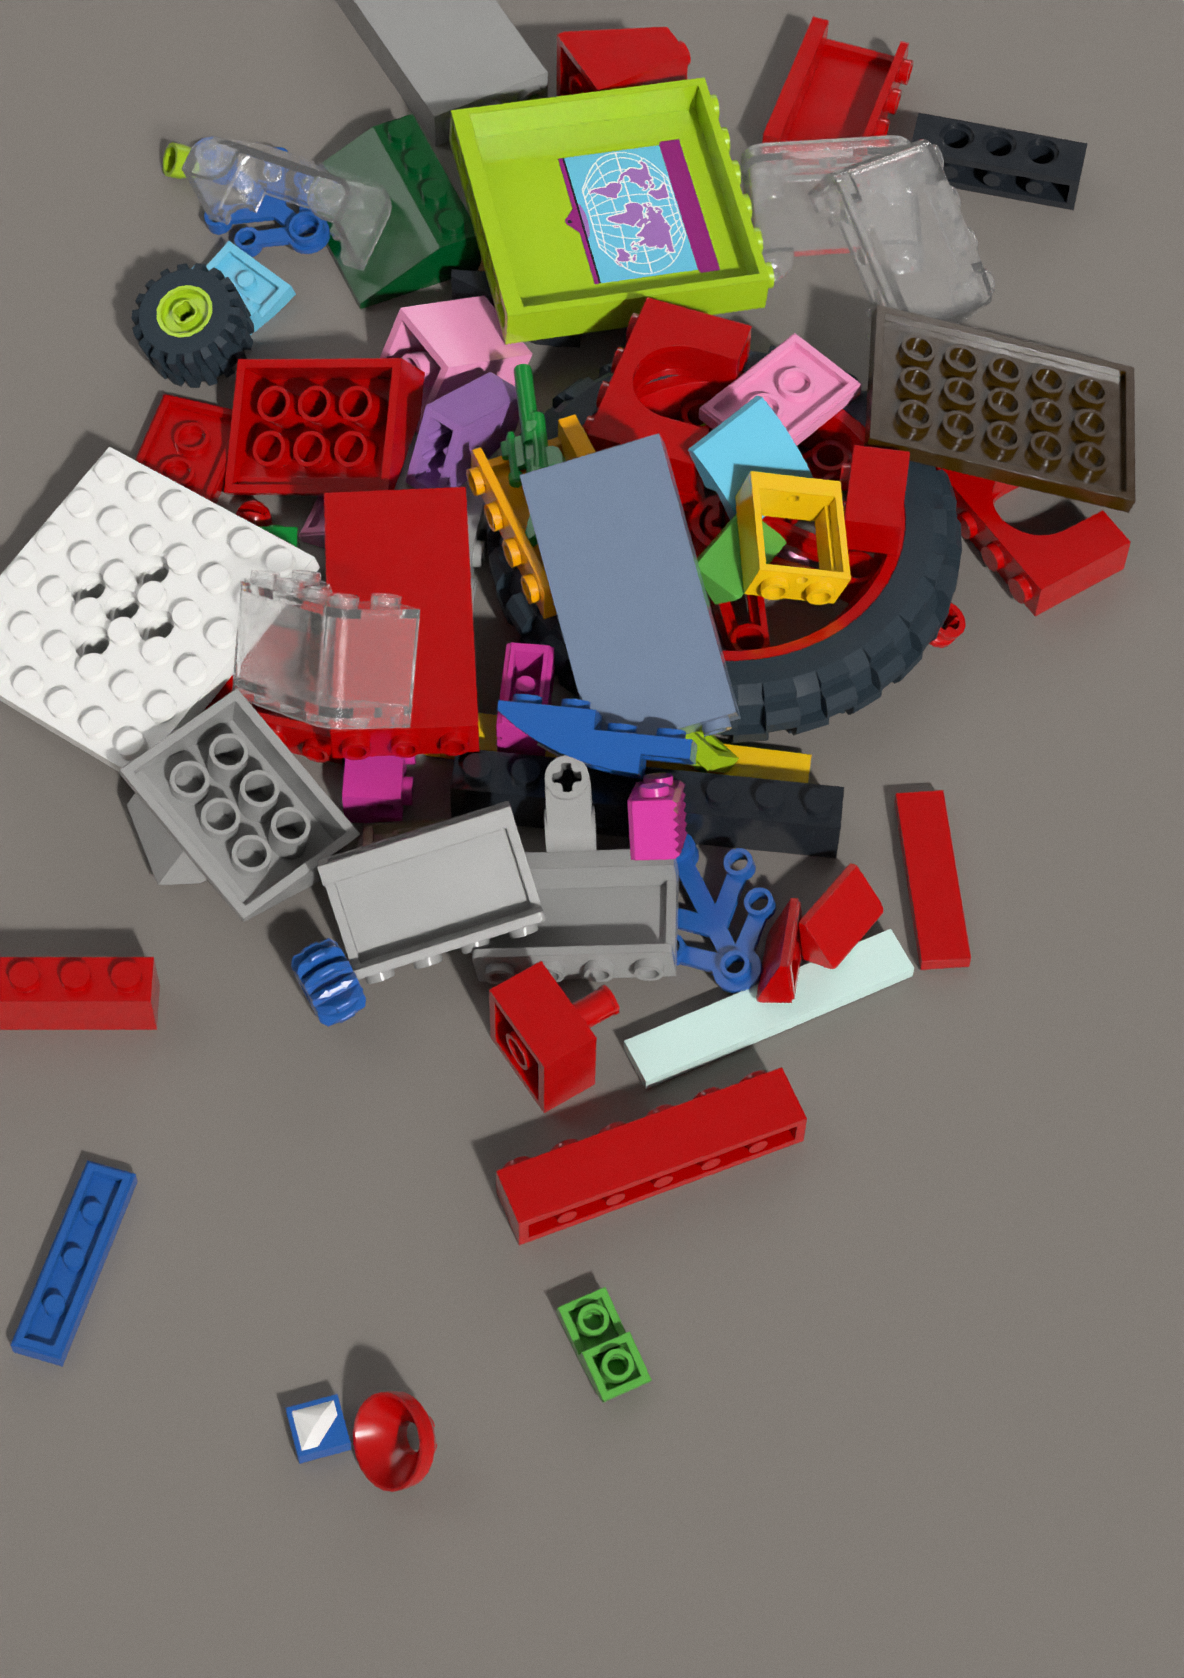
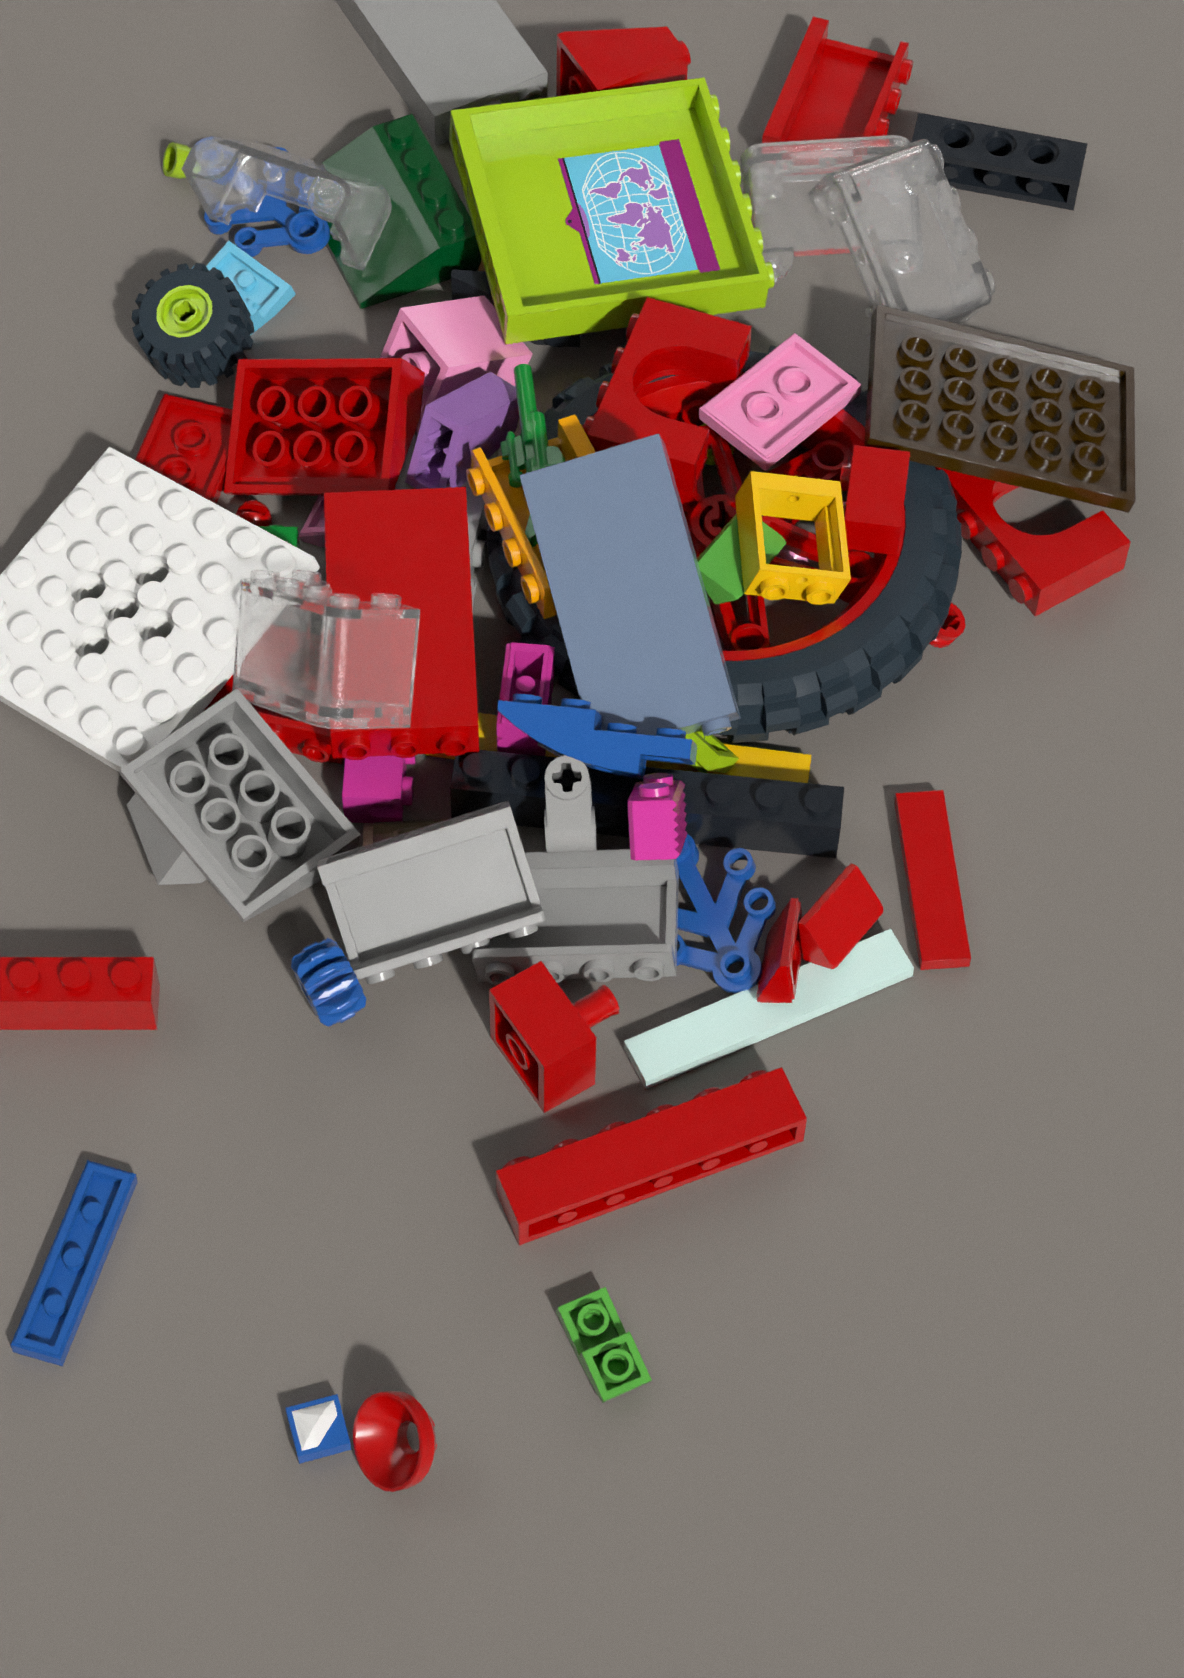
(745, 443): medium azure slope -> none

